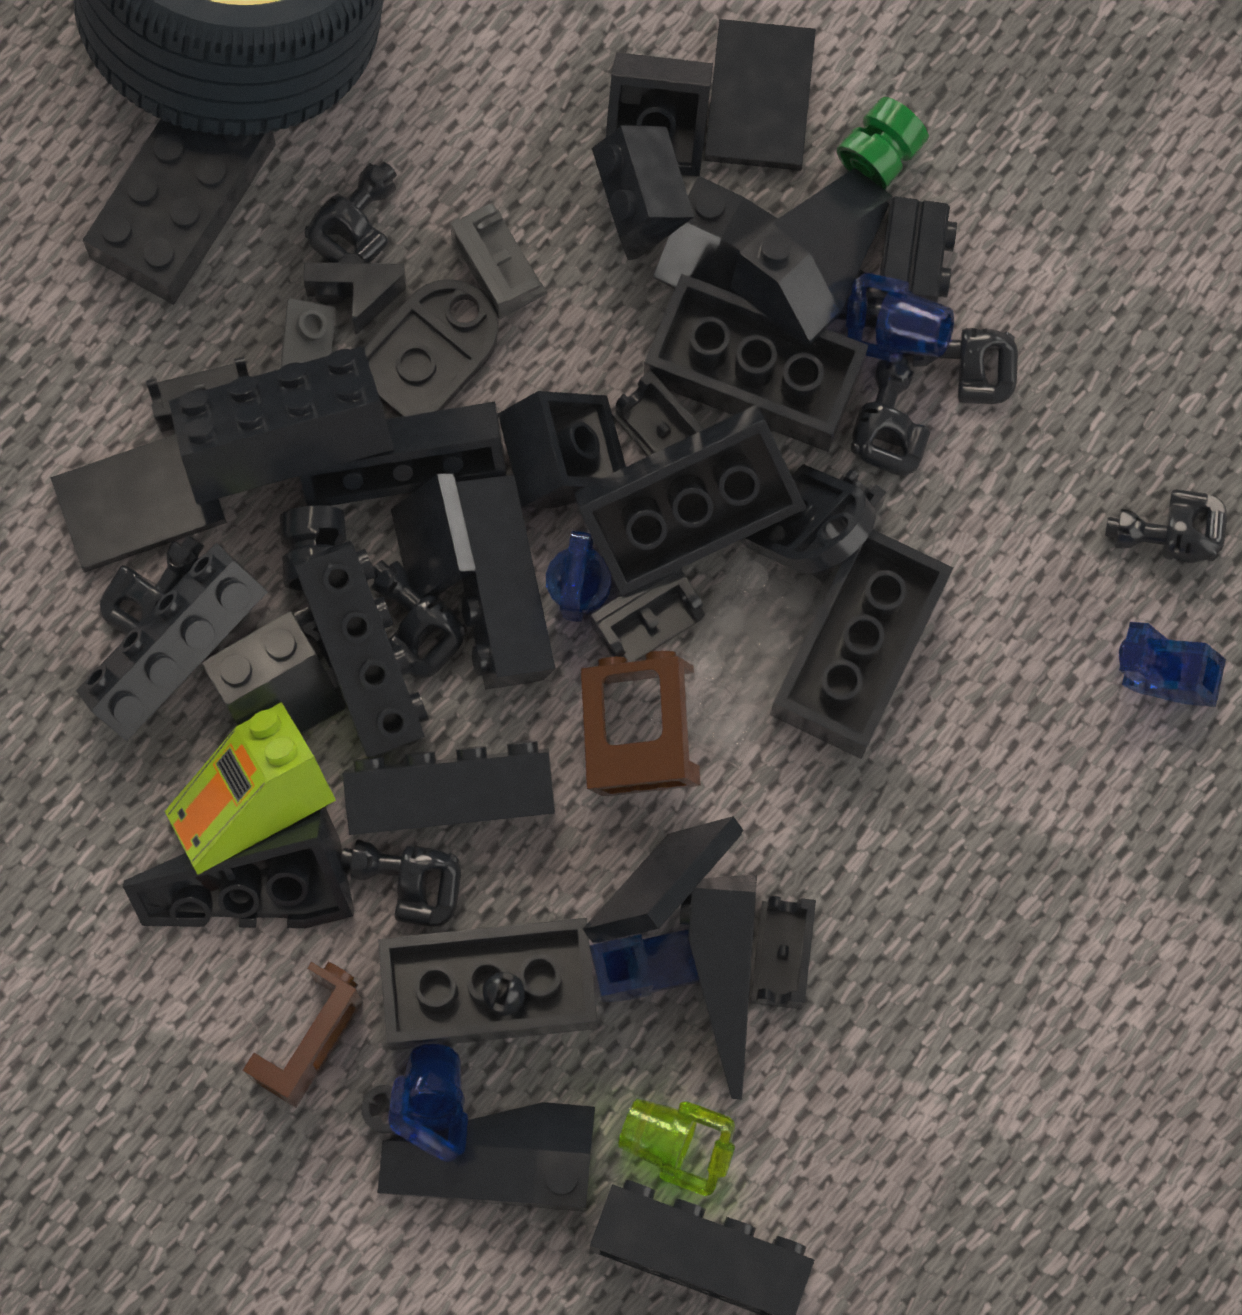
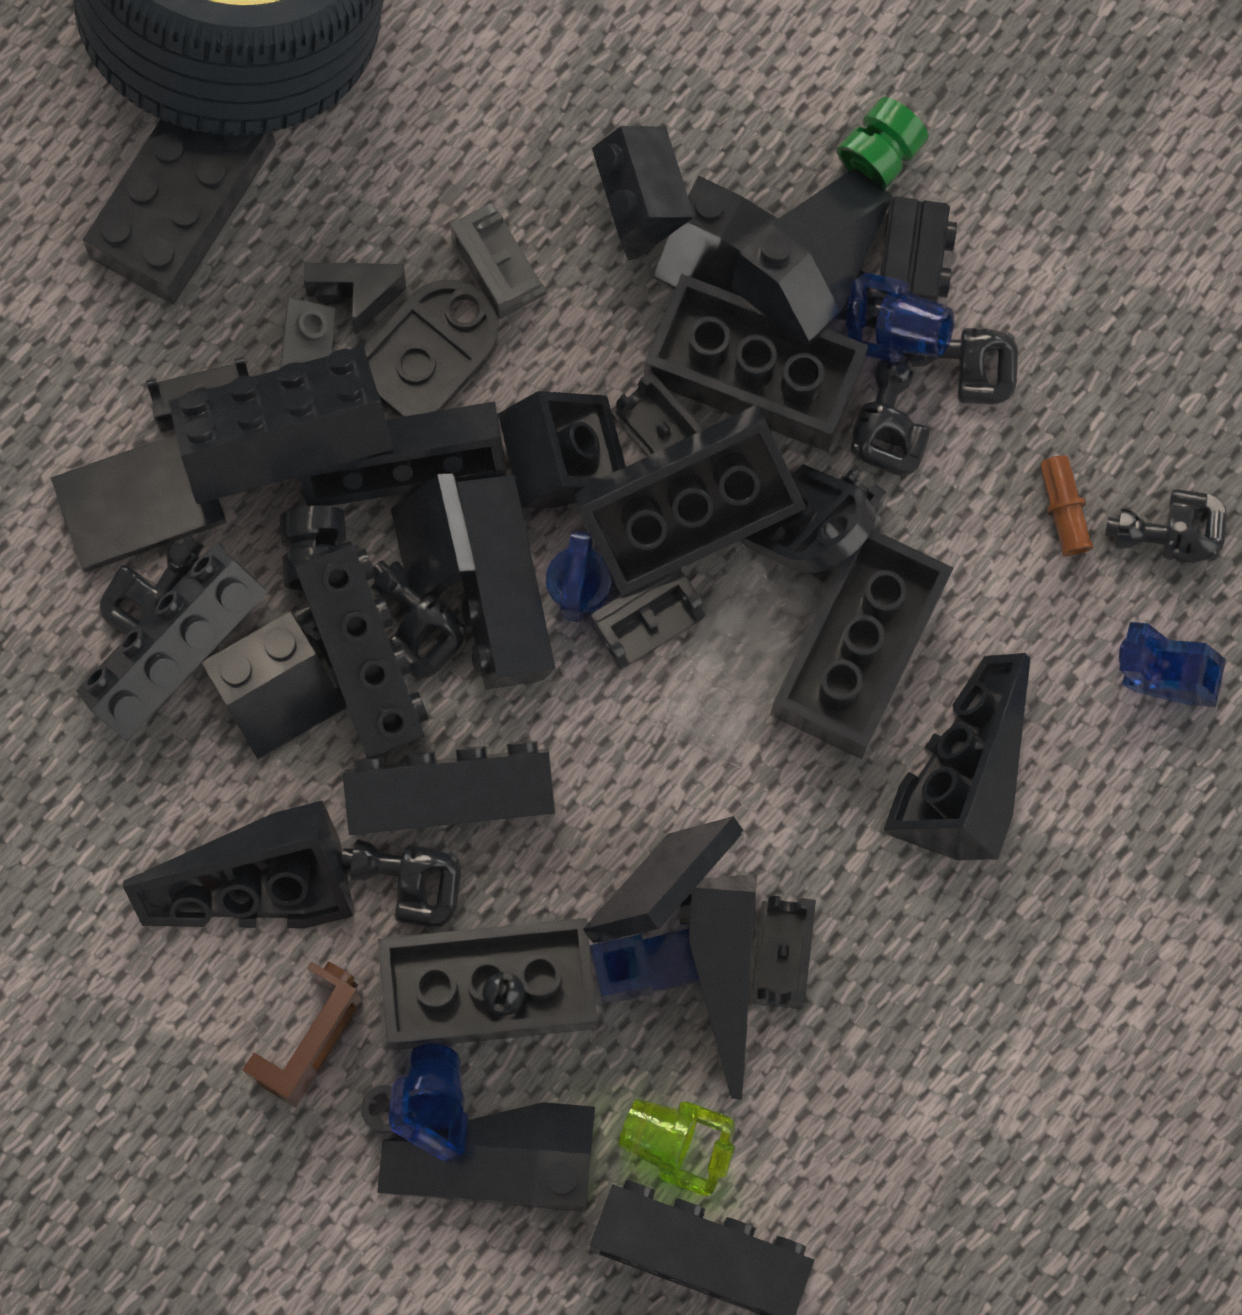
(248, 790): lime slope -> none
(345, 218): black piece -> none
(638, 765): reddish brown window -> none
(663, 95): black slope -> none
(760, 94): black tile -> none
(969, 784): none -> black wedge
(1066, 505): none -> dark orange axle

